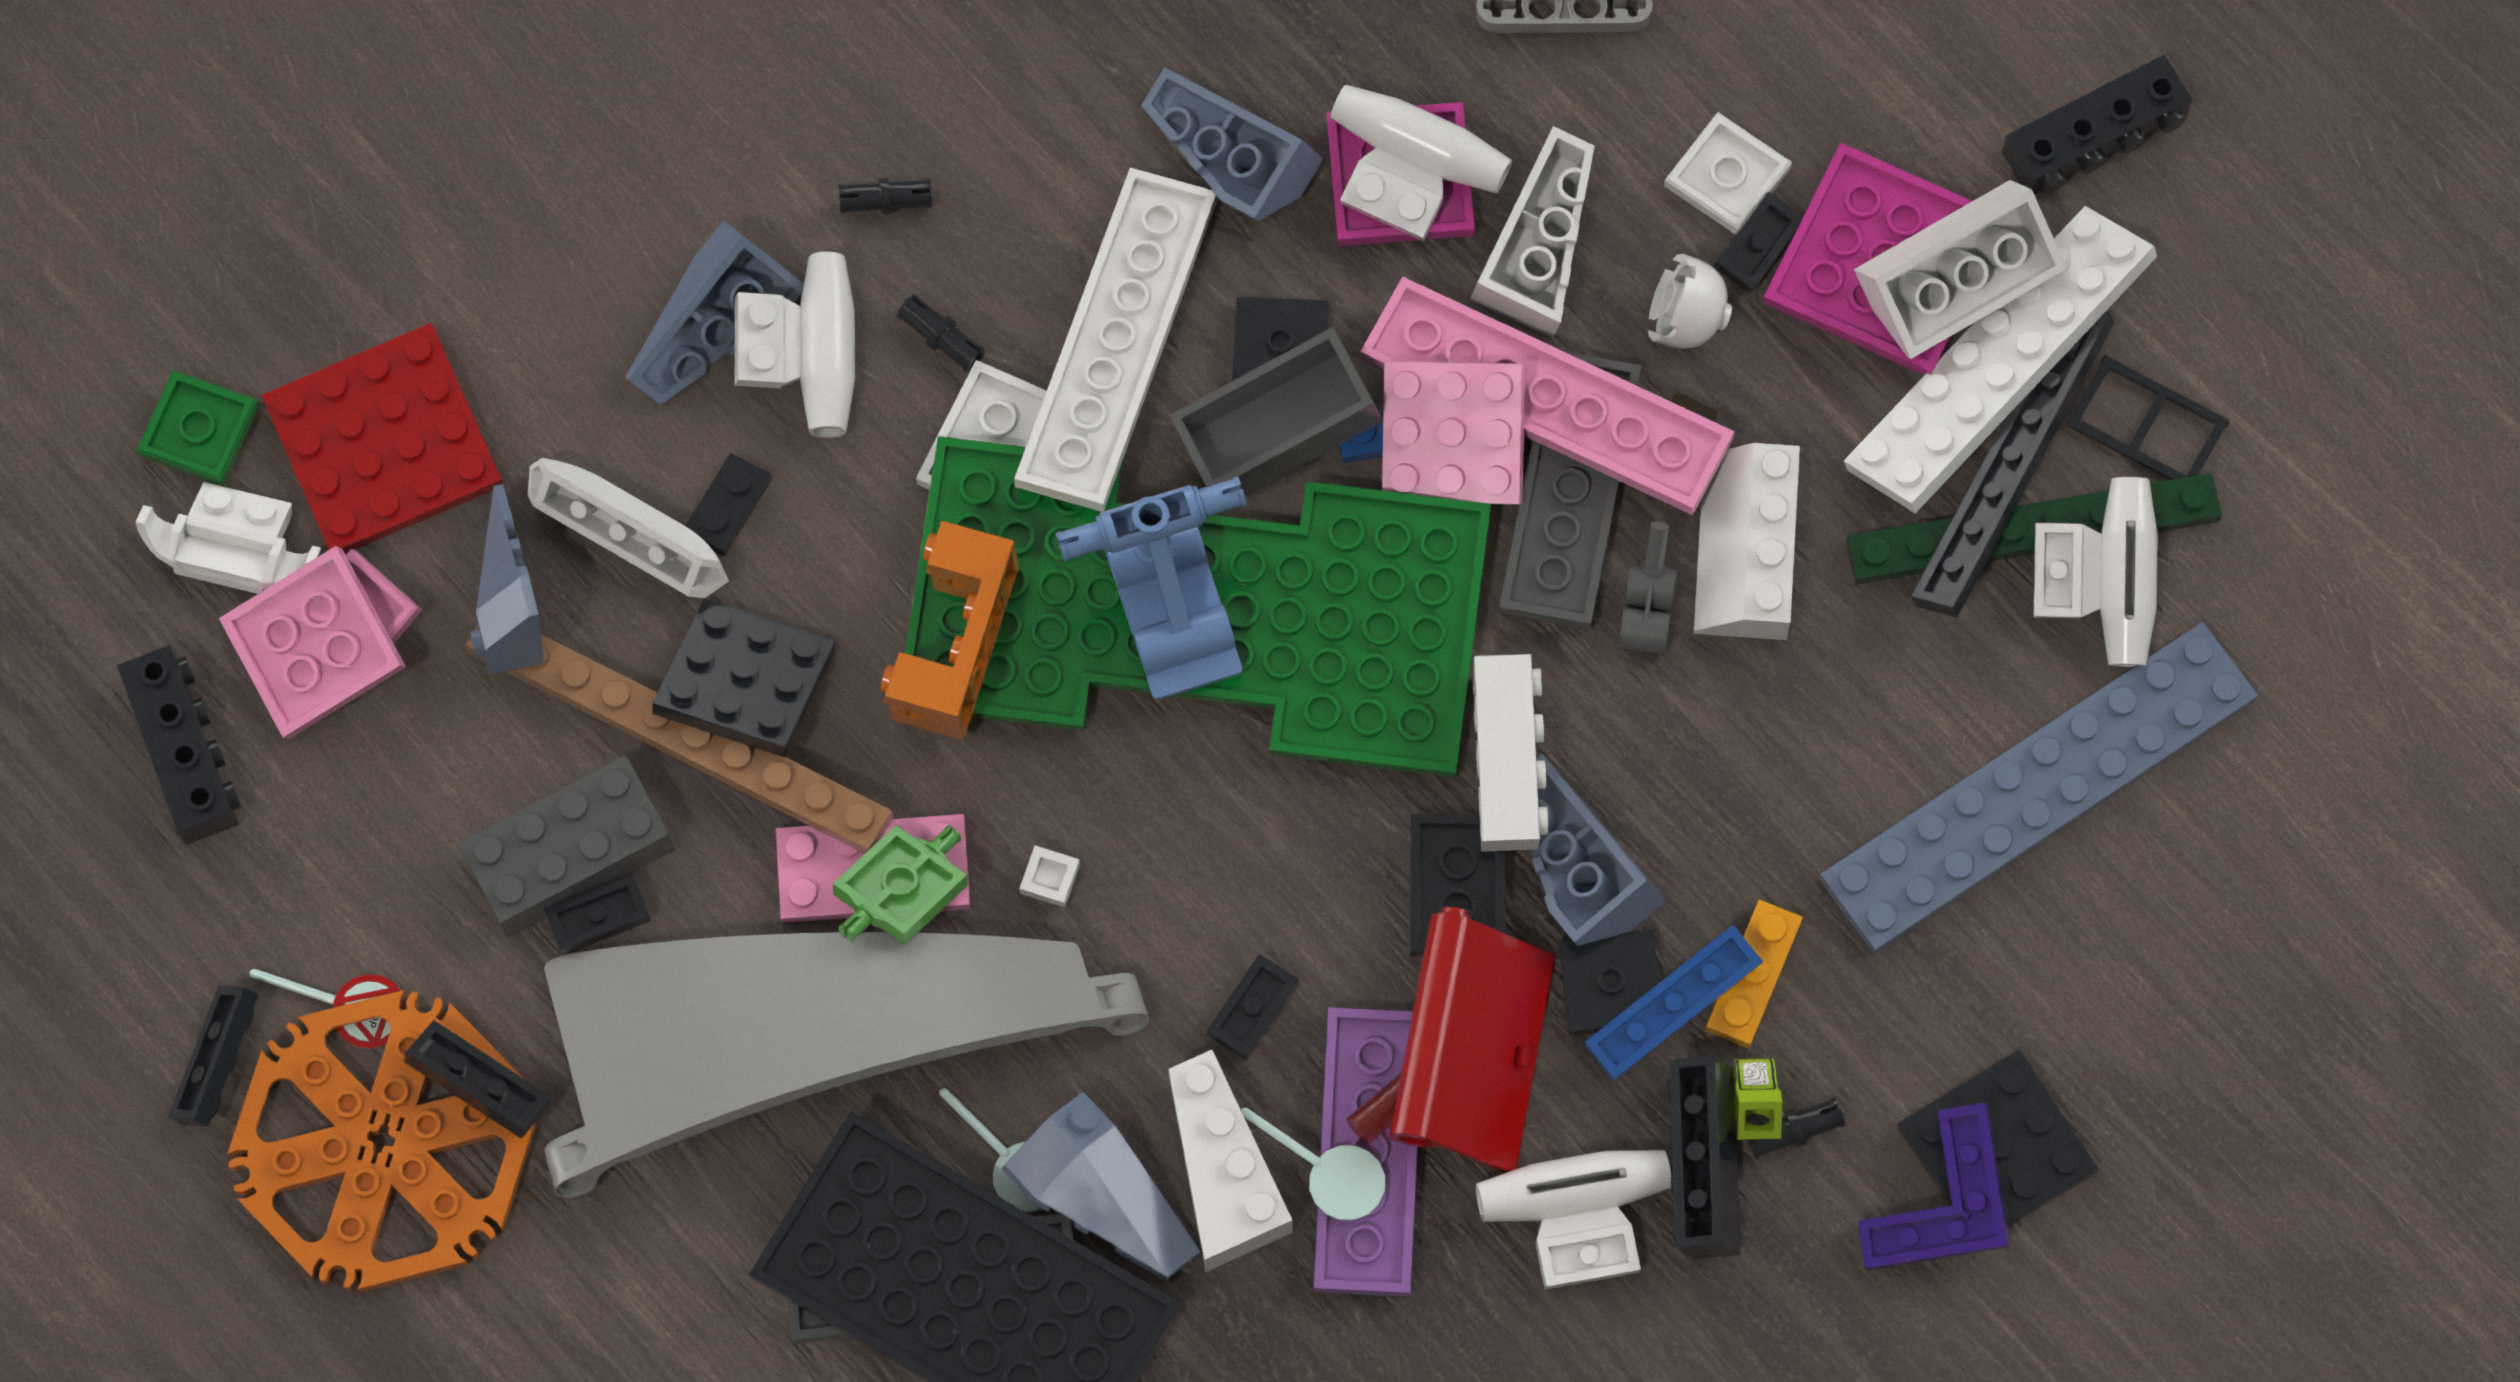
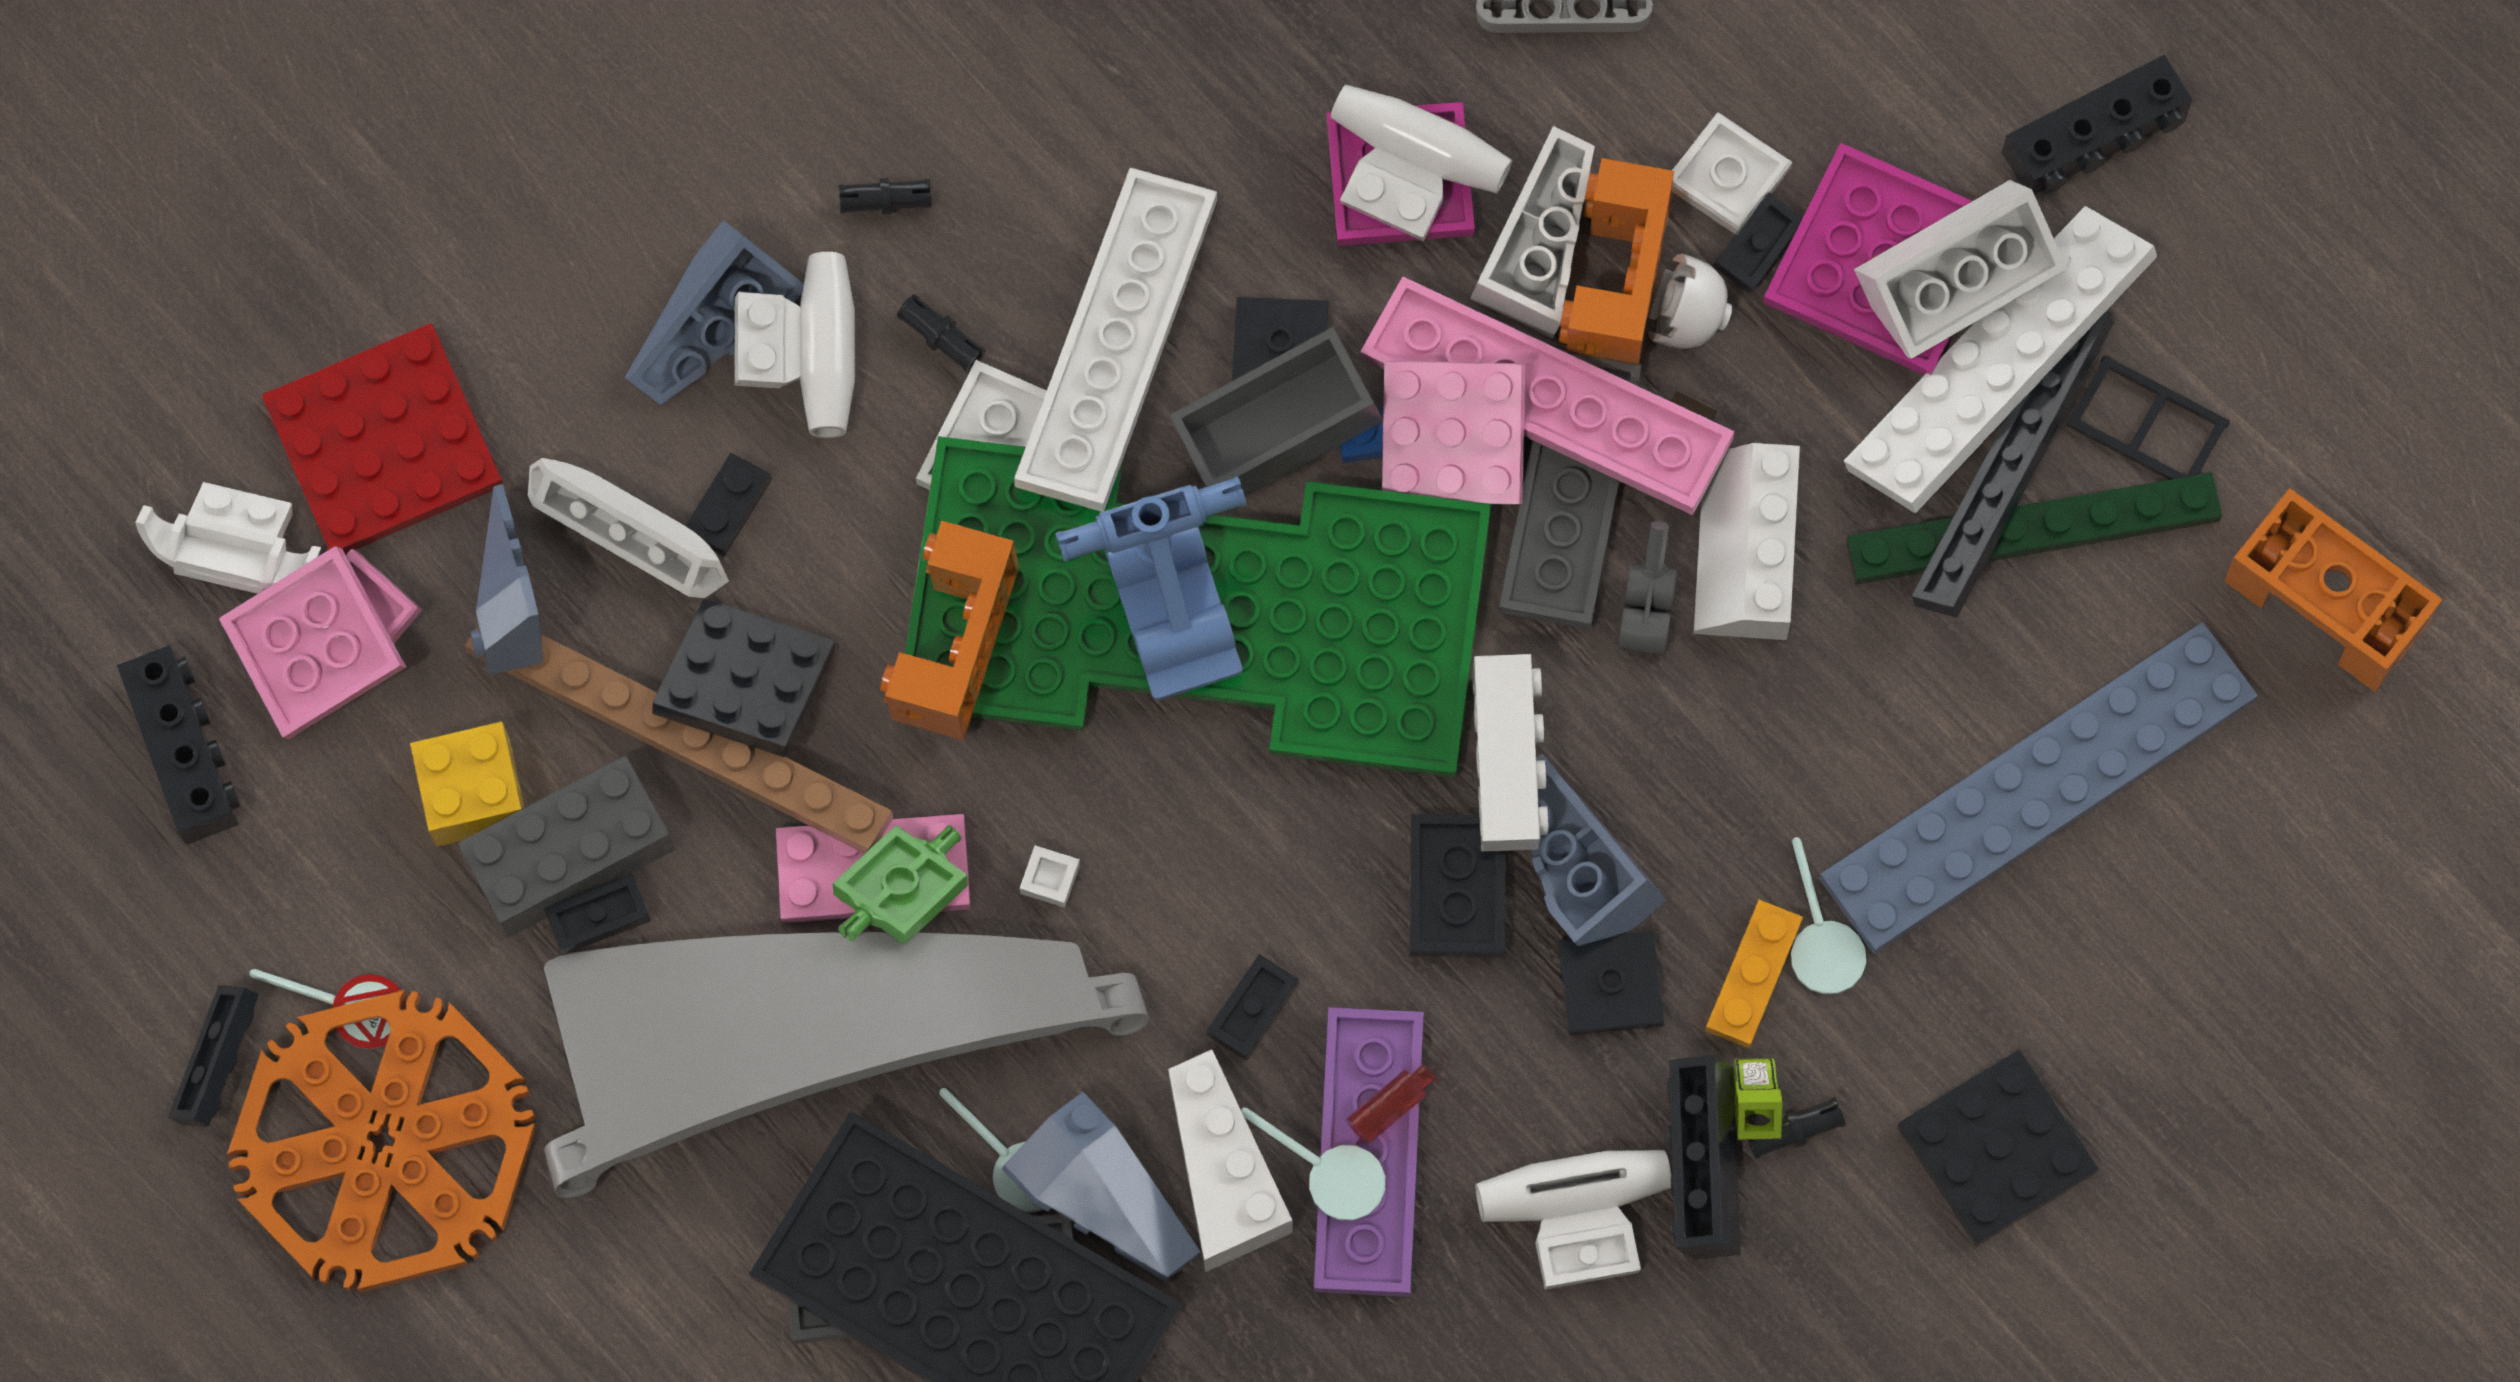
(197, 428): green plate -> none
(466, 781): none -> yellow brick
(477, 1079): black plate -> none
(1234, 151): sand blue wedge -> none
(1472, 1041): red door -> none
(1631, 206): none -> orange plate
(1673, 1003): blue plate -> none
(1827, 953): none -> light aqua piece
(1977, 1210): dark purple plate -> none
(2104, 571): white plate -> none
(2373, 618): none -> orange plate

